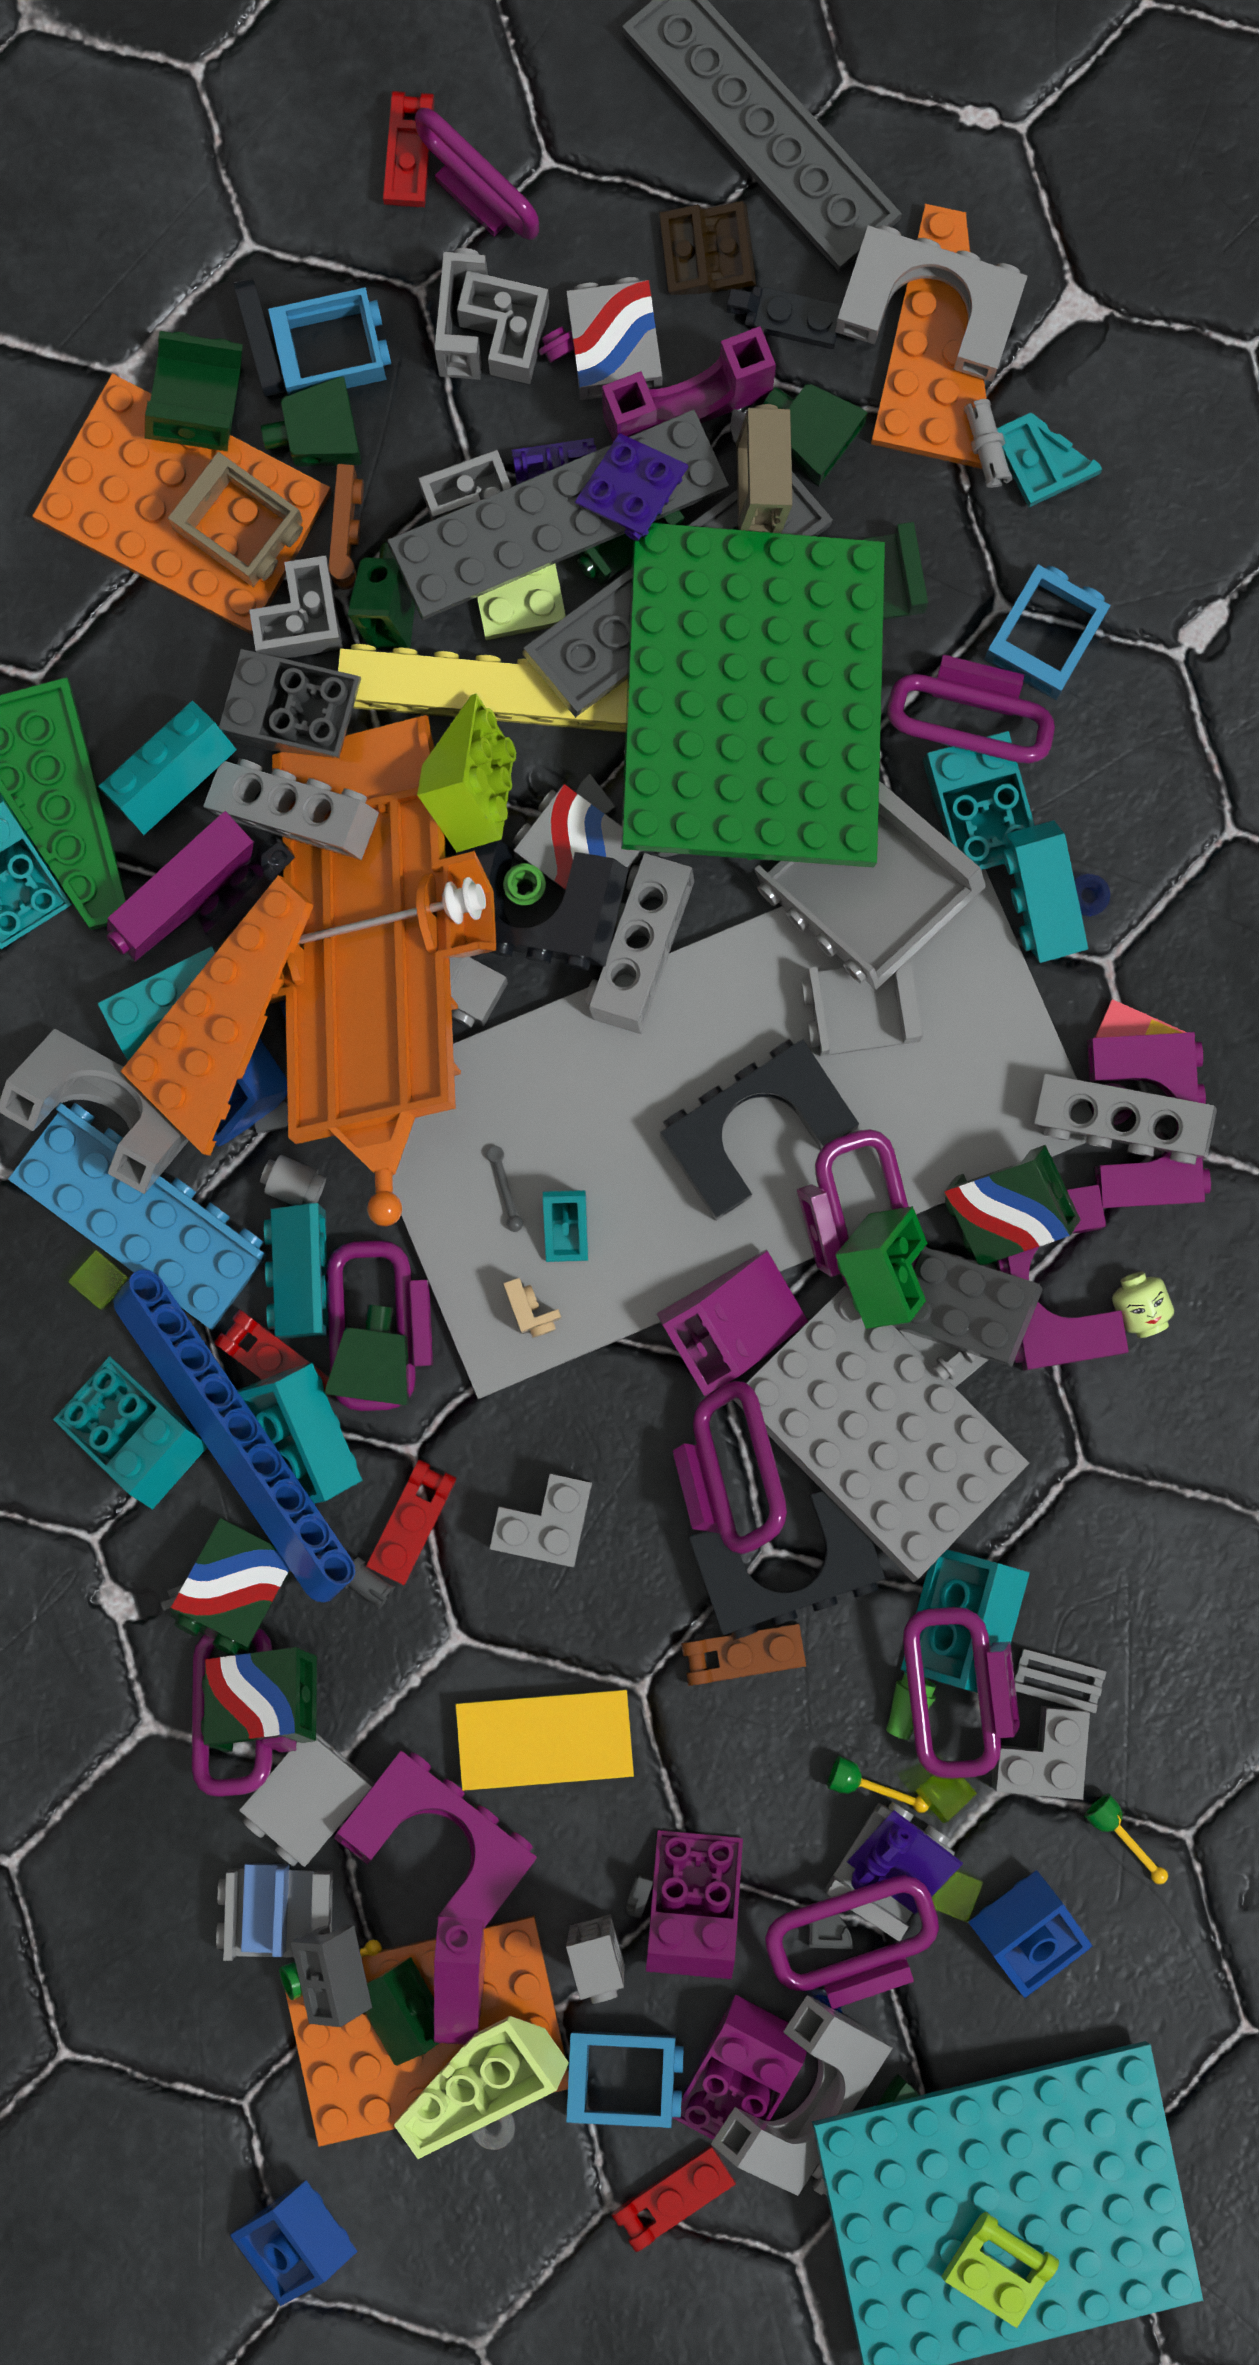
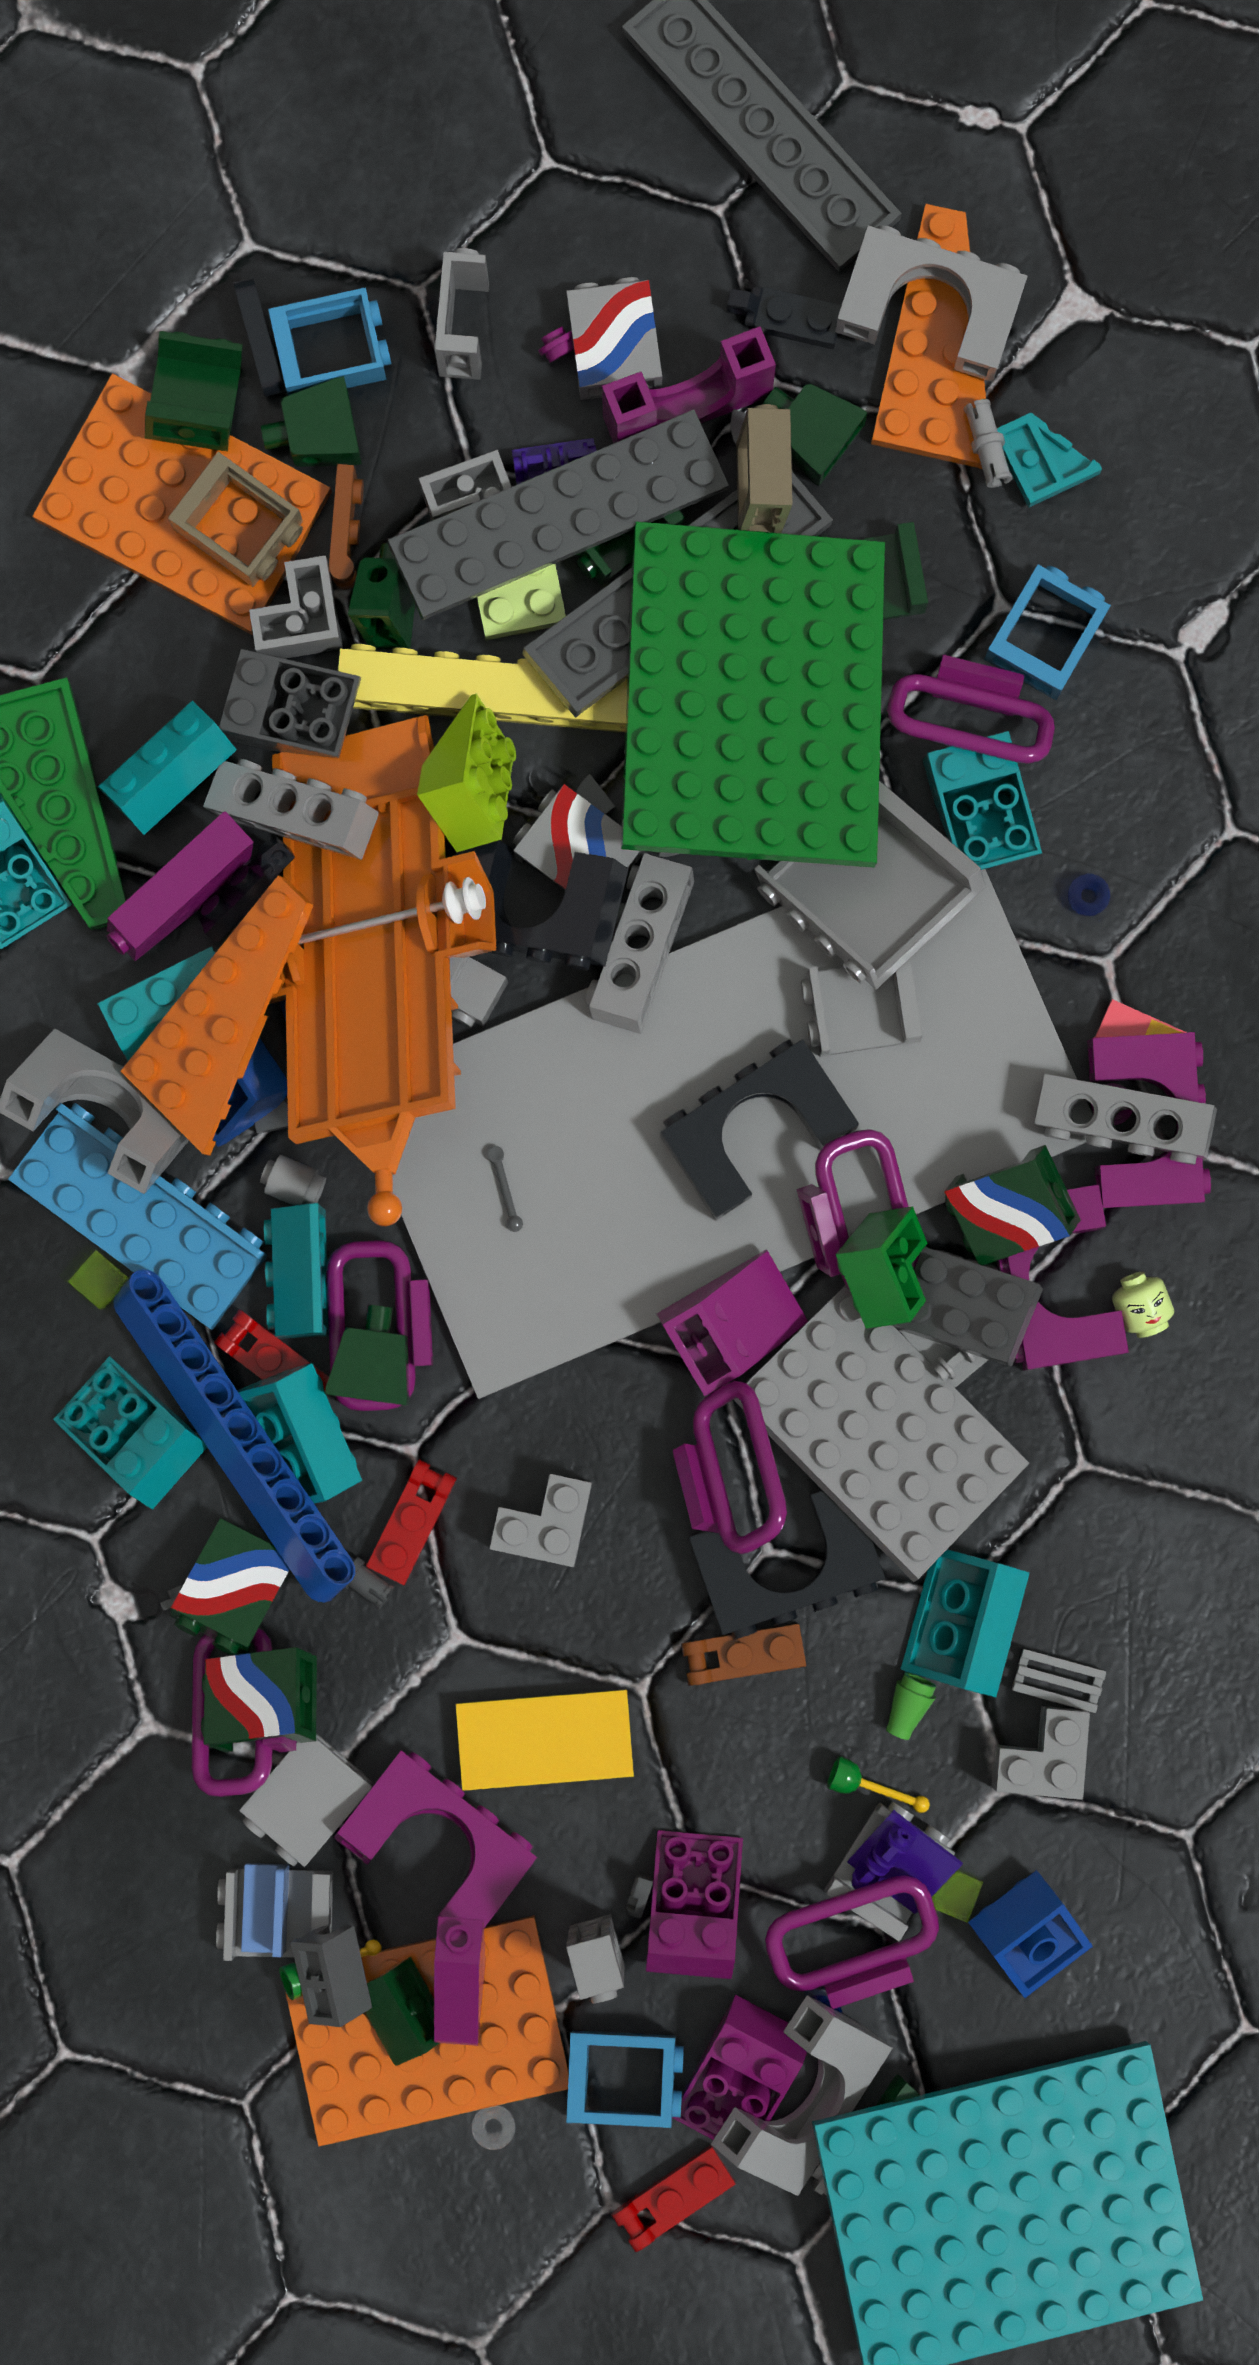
(294, 2243): blue slope -> none
(406, 153): red plate -> none
(474, 180): magenta bar -> none
(483, 2082): yellowish green wedge -> none
(511, 313): light grey brick -> none
(522, 875): bright green cone -> none
(523, 1303): tan bracket -> none
(565, 1225): teal slope -> none
(632, 485): dark purple hinge -> none
(707, 249): dark brown slope -> none
(830, 1933): dark grey tile -> none
(945, 1795): clear neon green tile -> none
(992, 2282): lime plate -> none
(994, 1687): magenta bar -> none
(1045, 891): teal brick -> none
(1107, 1816): hinge -> none

